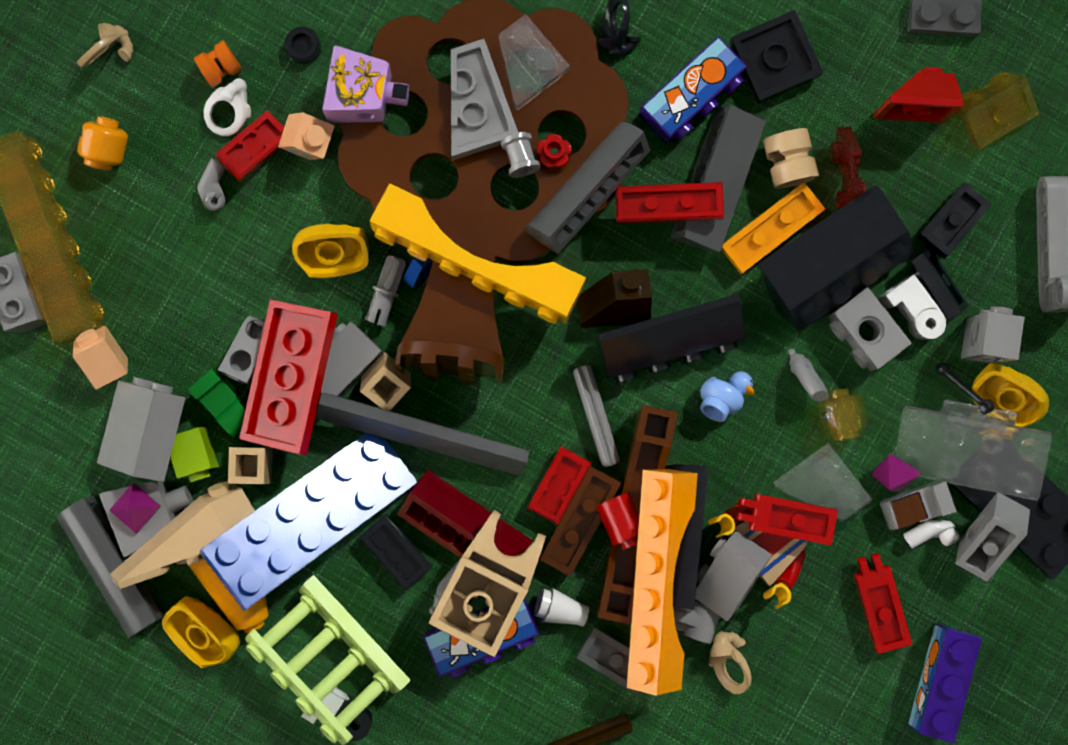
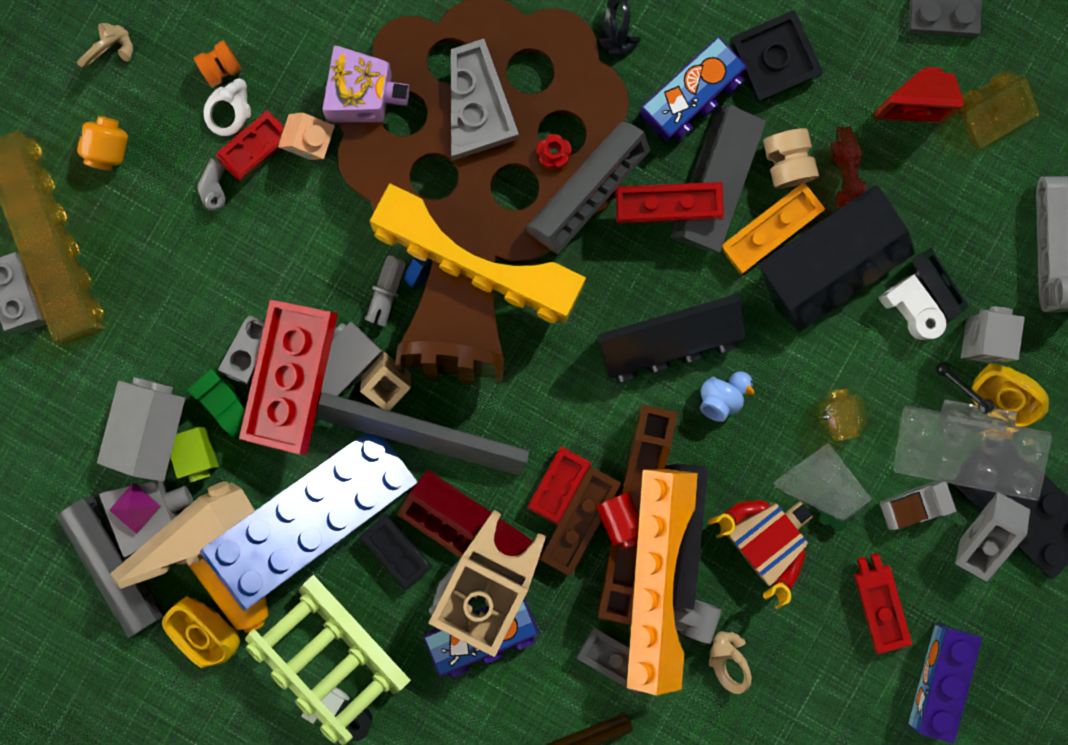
(100, 356): light nougat brick -> none
(250, 465): tan brick -> none
(303, 45): black tile -> none
(331, 250): yellow piece -> none
(520, 154): light grey bush -> none
(529, 61): clear wing -> none
(558, 608): white cone -> none
(596, 416): light grey axle -> none
(617, 300): dark brown slope -> none
(731, 574): light grey brick -> none
(790, 518): red hinge -> none
(807, 376): light grey piece -> none
(887, 336): light grey brick -> none
(895, 473): magenta slope -> none
(932, 529): white arm -> none
(954, 220): black plate -> none

